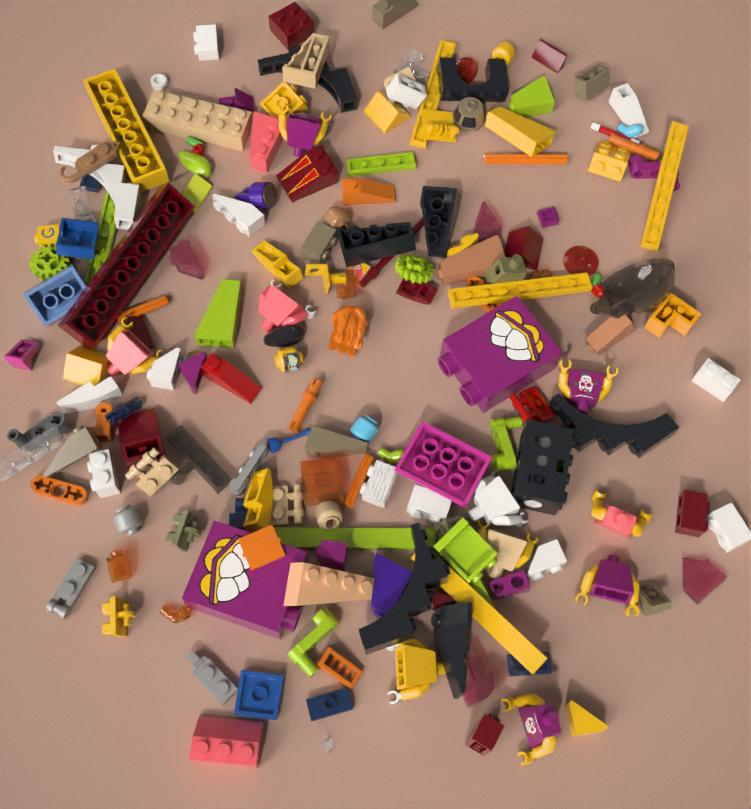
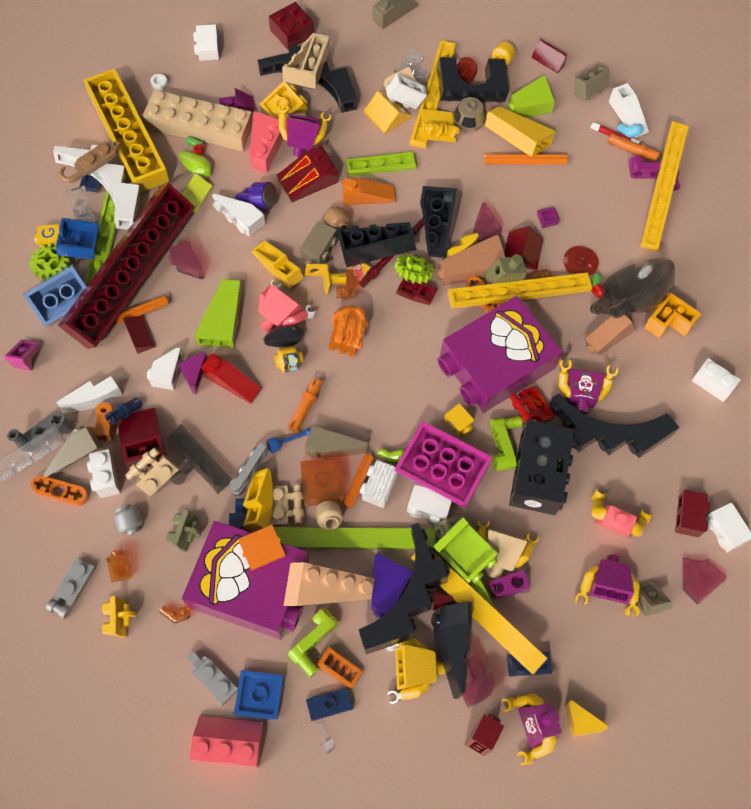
(85, 366): yellow slope -> none
(128, 352): torso -> none
(332, 554): magenta brick -> none
(364, 429): medium azure head -> none
(459, 421): none -> yellow brick
(495, 503): white torso -> none
(546, 559): white slope -> none
(609, 161): yellow bracket -> none

